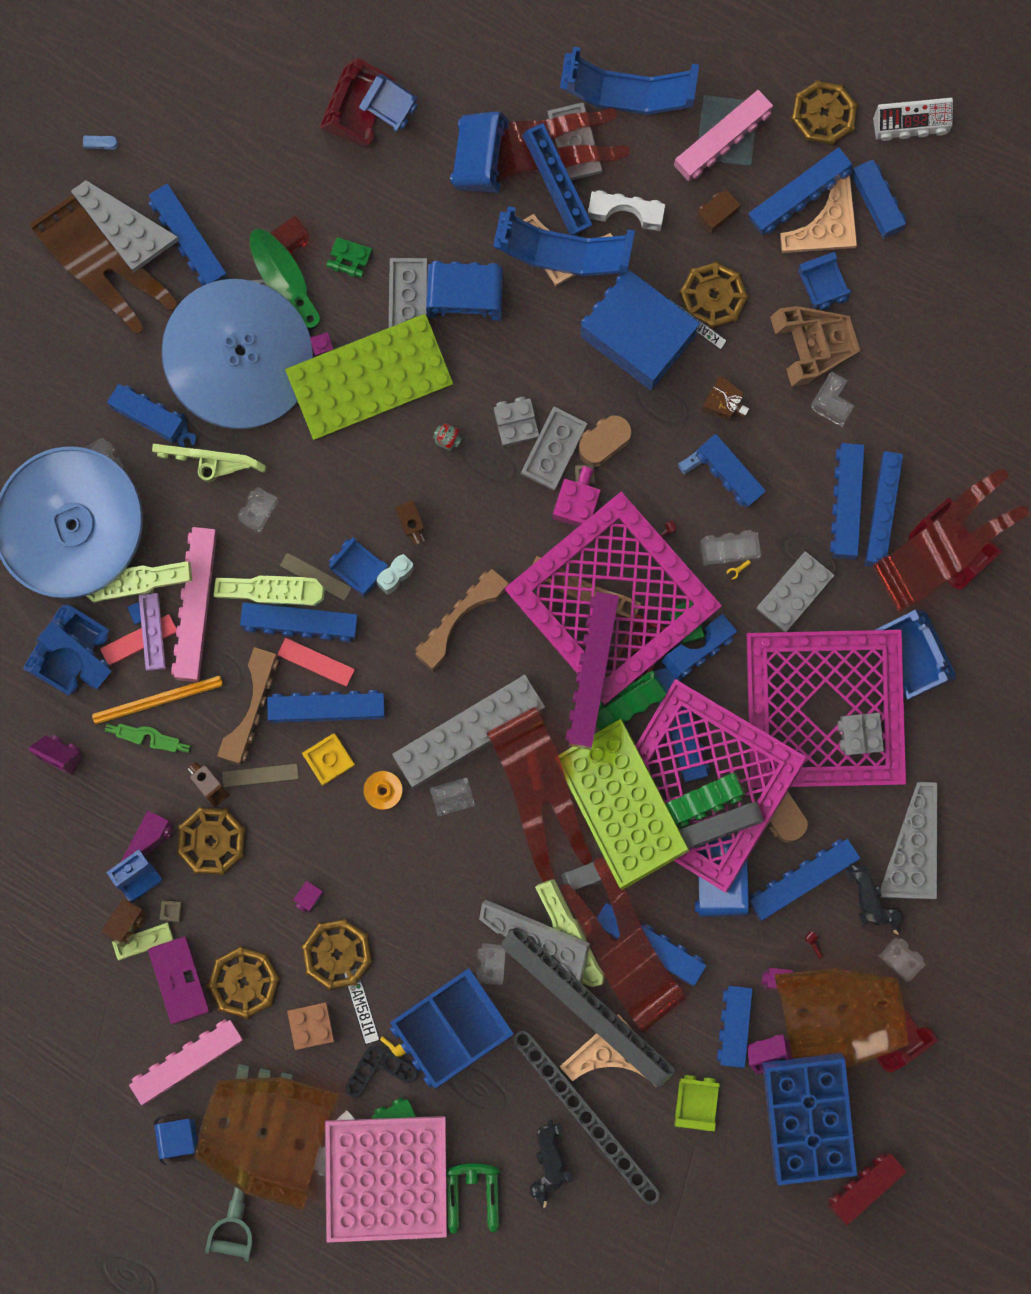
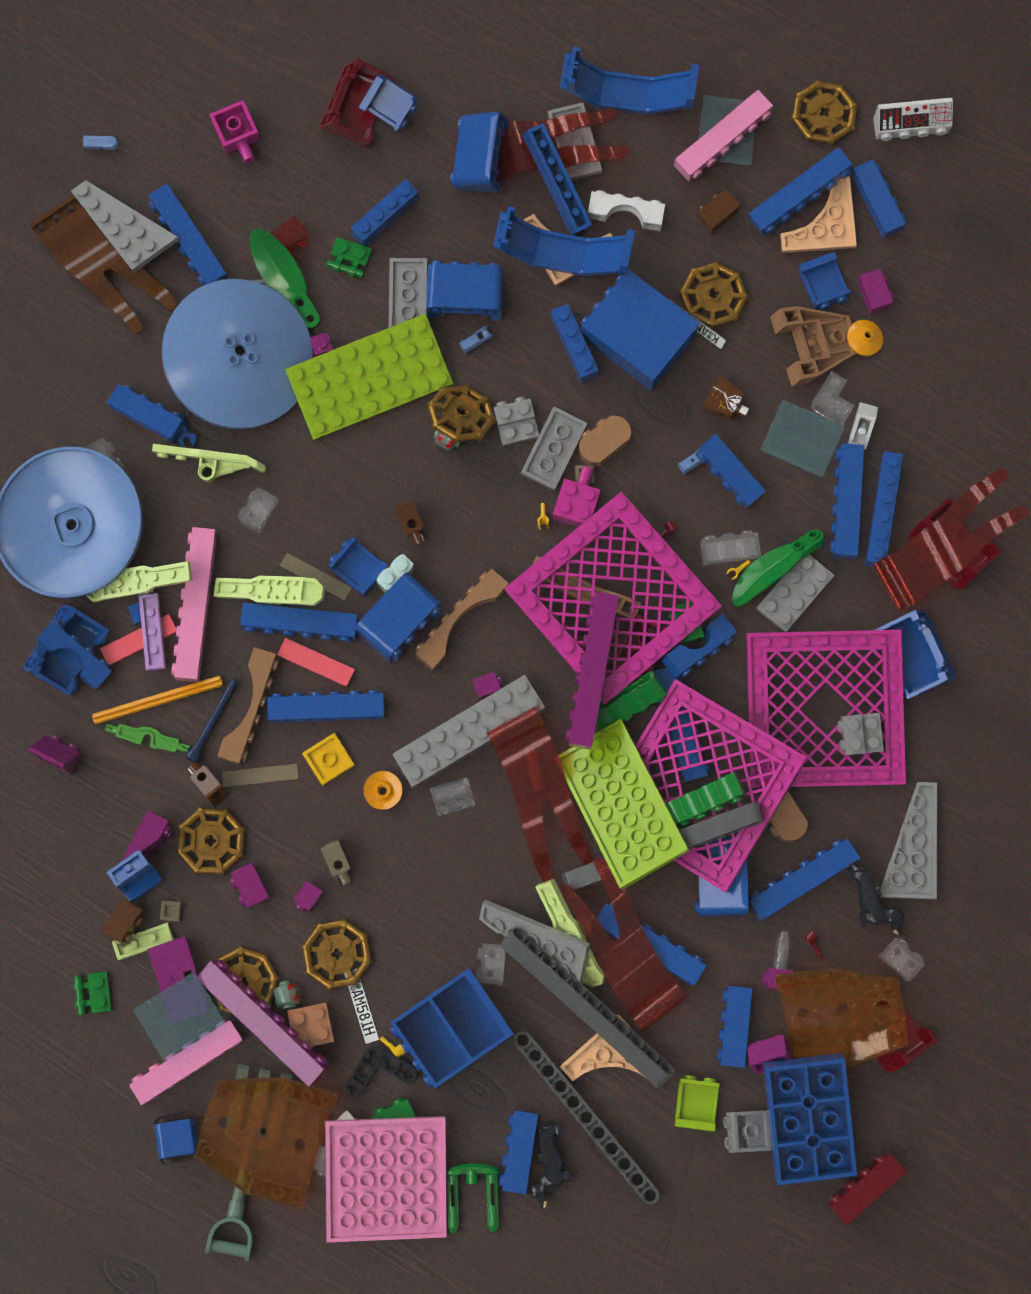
(98, 990): none -> green plate
(178, 1016): none -> clear light blue piece
(194, 753): none -> dark blue piece
(235, 129): none -> dark pink brick
(249, 885): none -> magenta brick
(263, 1022): none -> brick
(287, 996): none -> sand green head
(332, 853): none -> dark tan torso
(384, 213): none -> blue brick
(398, 617): none -> blue windscreen
(460, 422): none -> pearl gold plate
(473, 341): none -> medium blue bar
(487, 685): none -> magenta brick
(519, 1152): none -> blue brick
(543, 519): none -> yellow hand
(574, 343): none -> blue brick
(747, 1131): none -> light grey plate
(774, 566): none -> green plant
(781, 951): none -> clear cylinder
(802, 438): none -> clear light blue piece
(860, 343): none -> light orange dish
(863, 424): none -> white slope
(875, 291): none -> magenta brick

